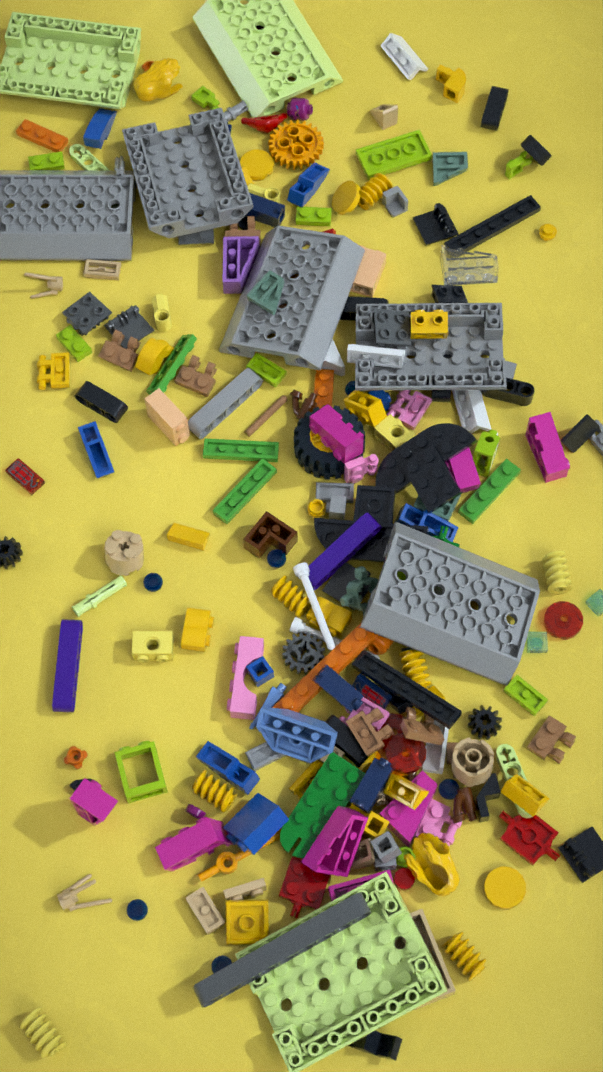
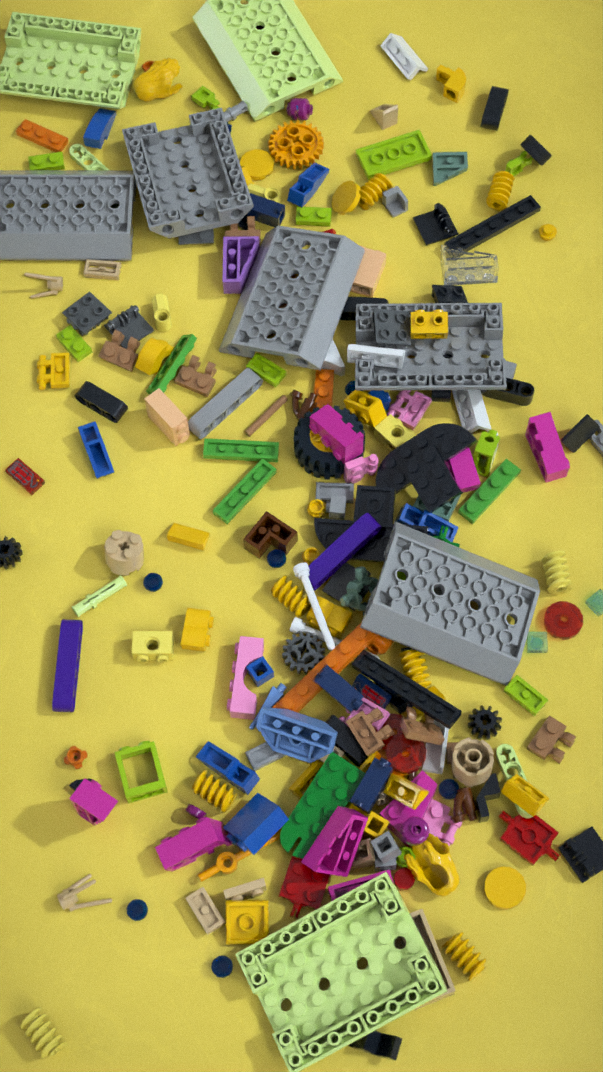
(119, 166): light grey axle -> none
(265, 123): red piece -> none
(267, 292): sand green wing -> none
(282, 949): dark grey beam -> none
(310, 555): none -> yellow plate
(410, 836): none -> magenta head
(500, 190): none -> yellow piece

